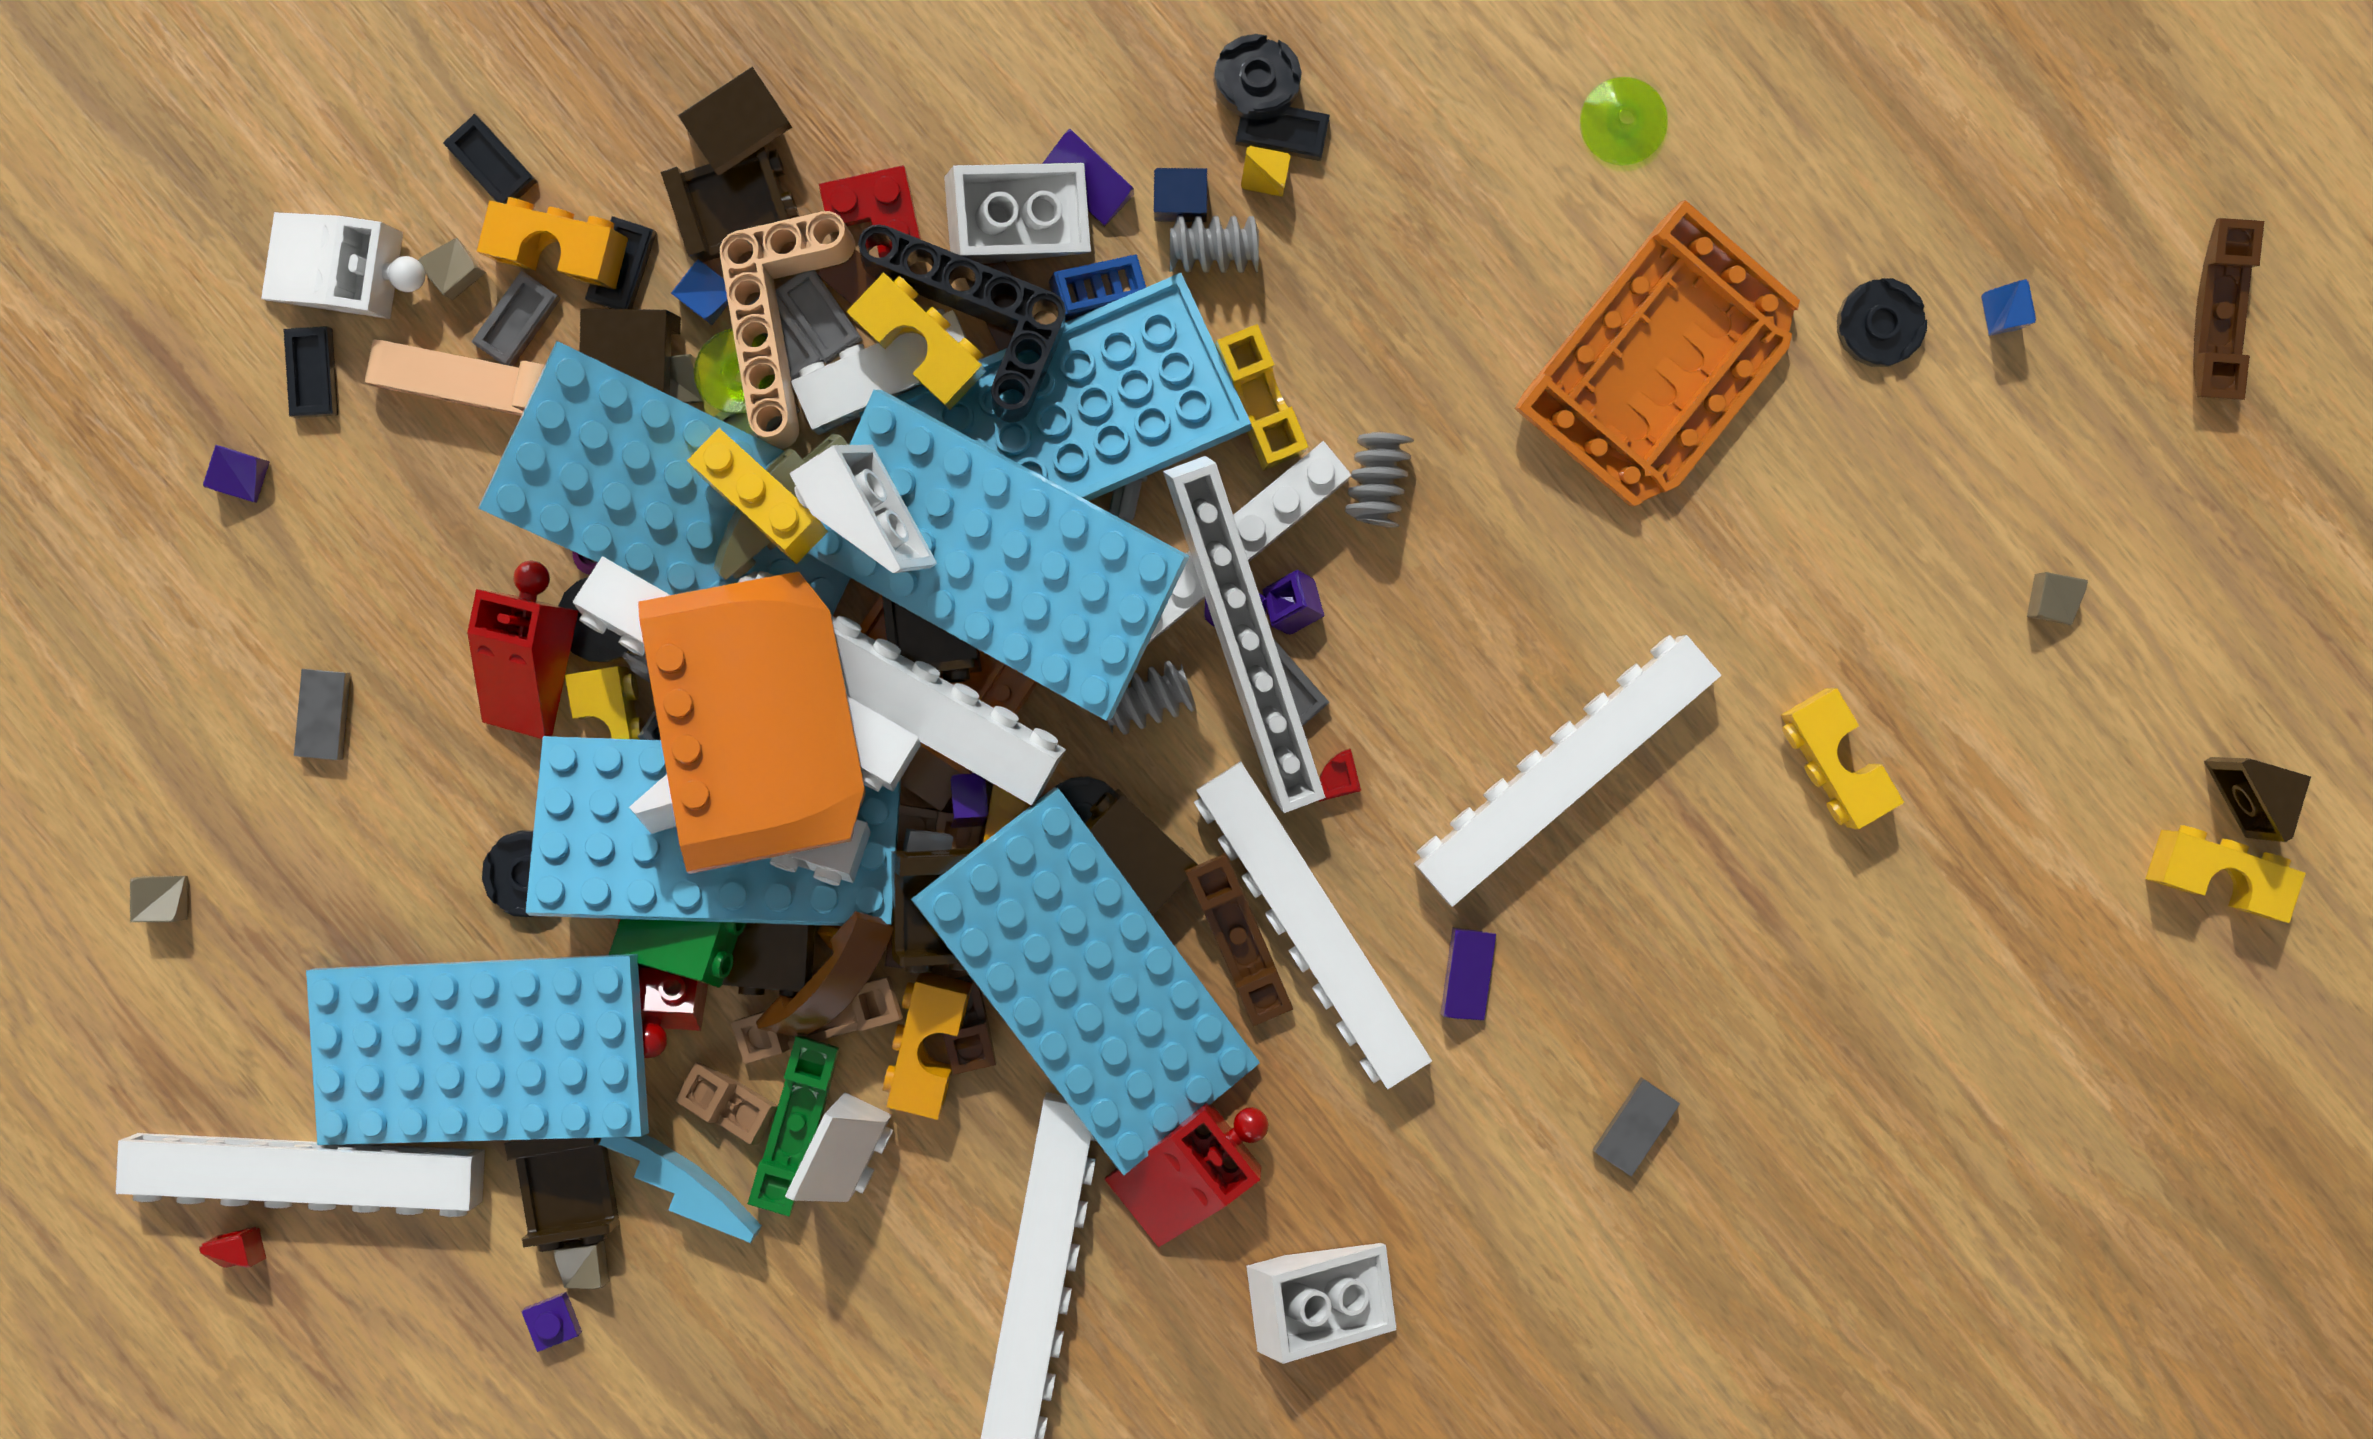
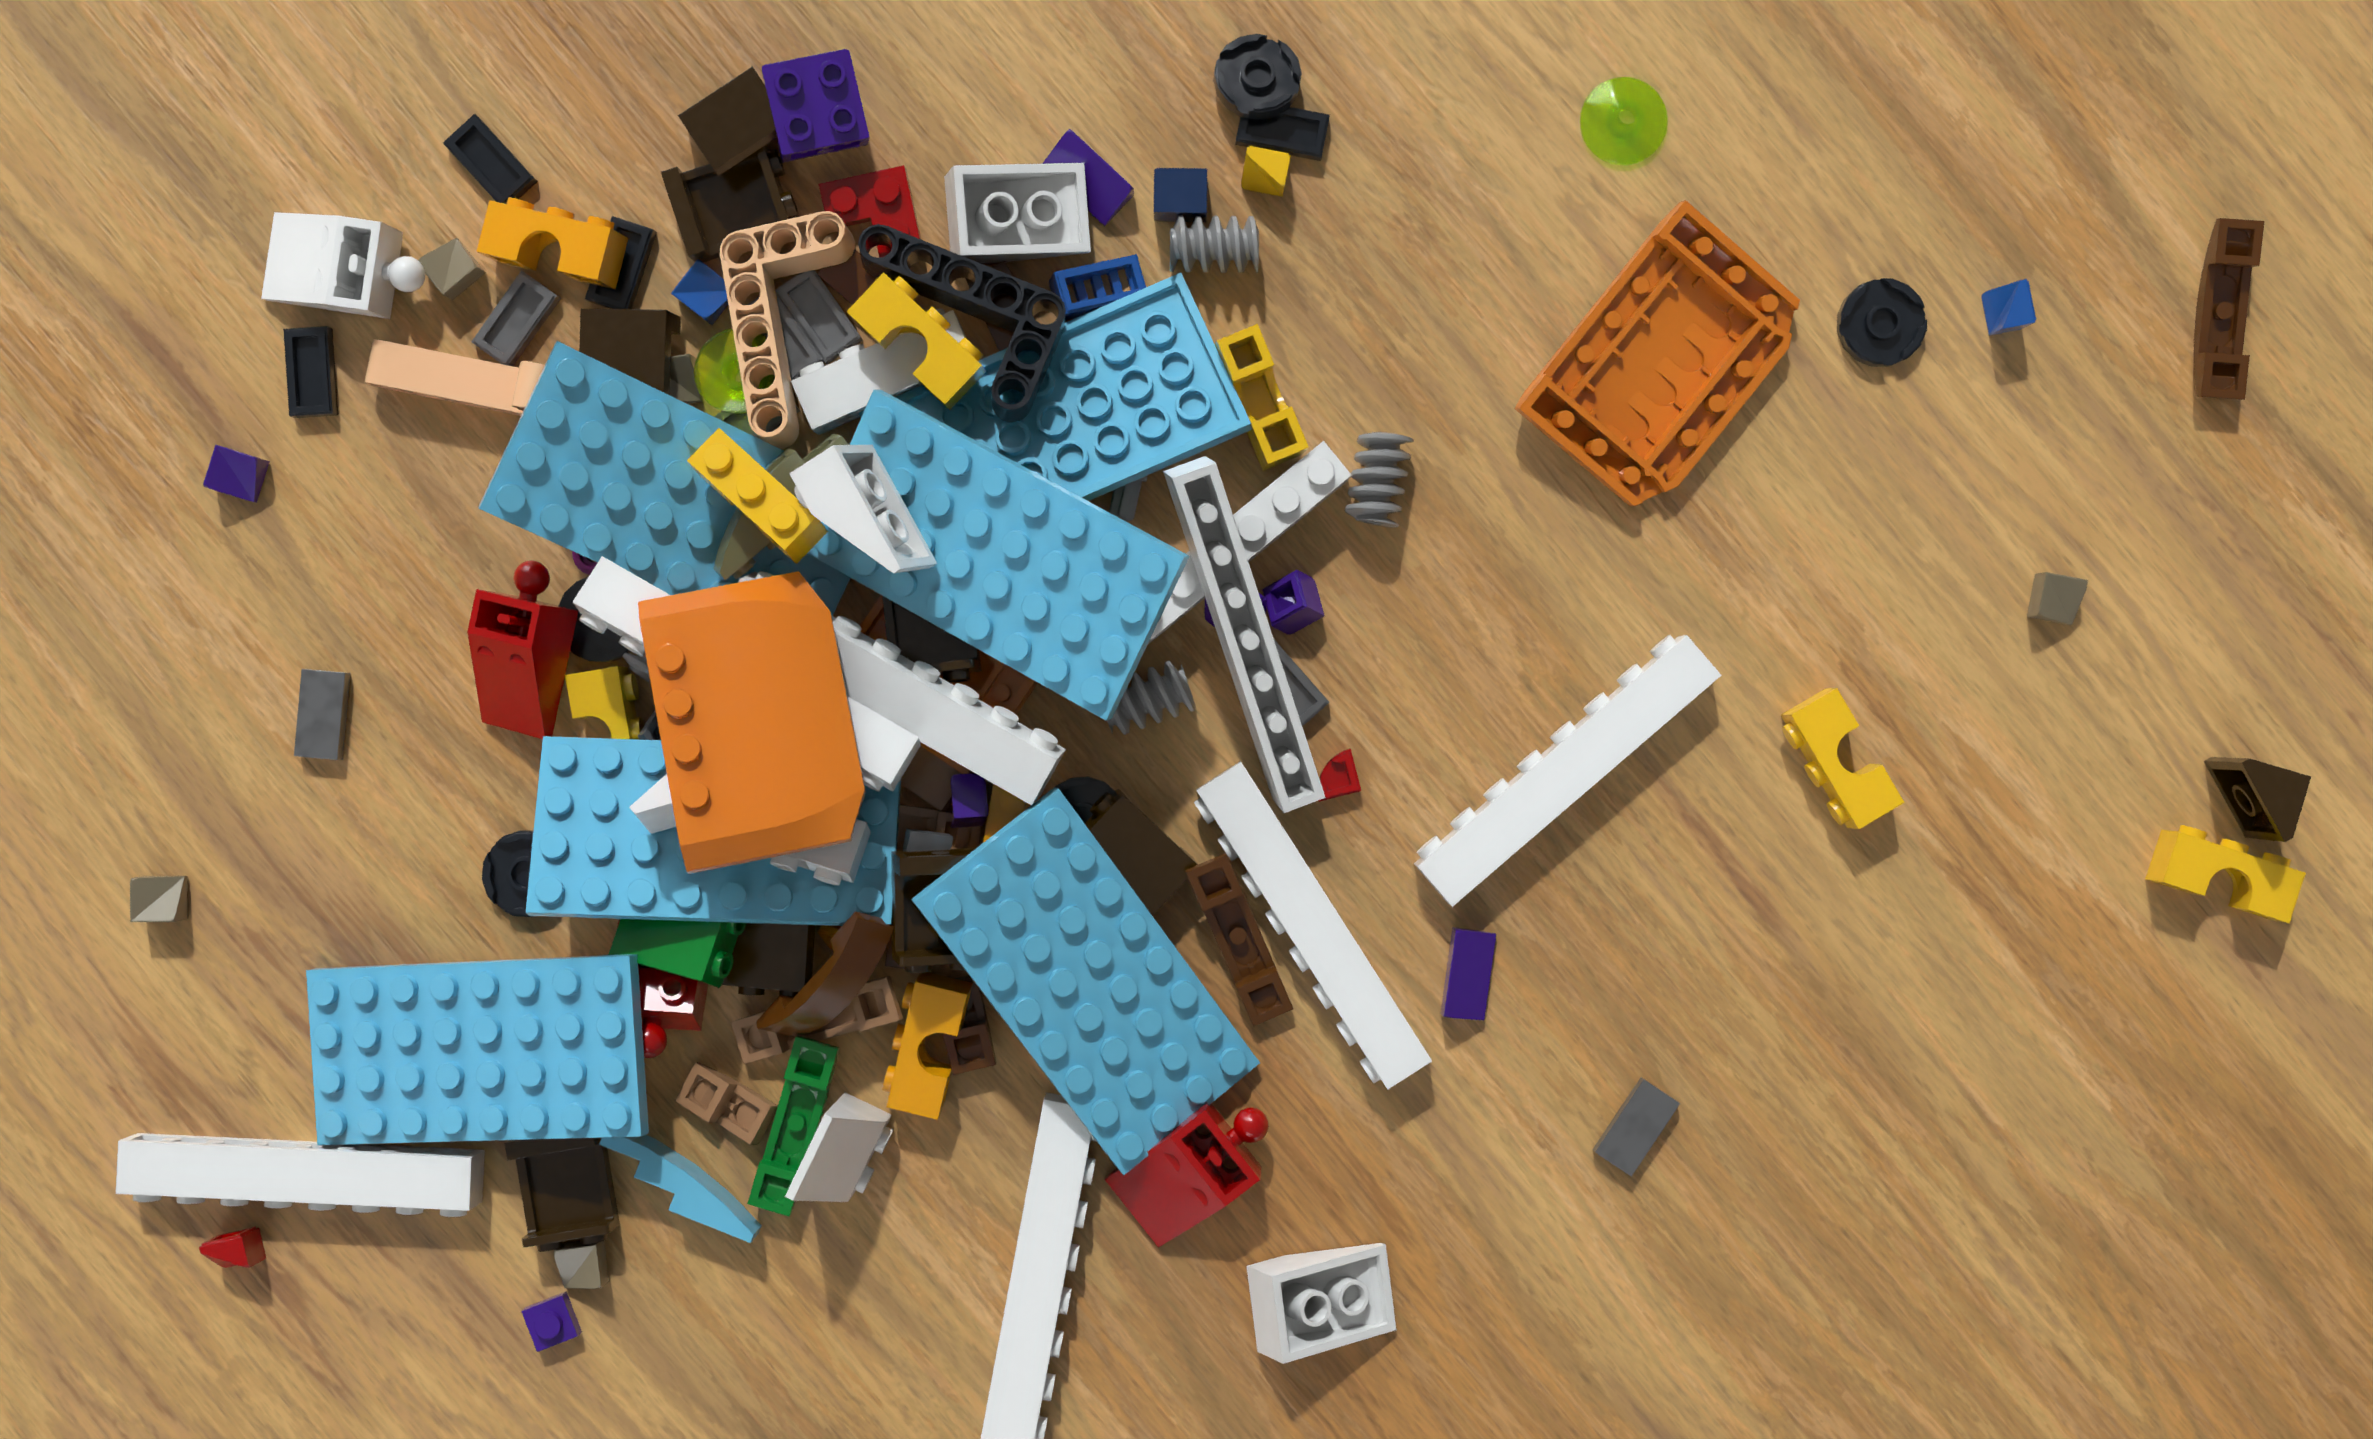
(815, 105): none -> dark purple bracket

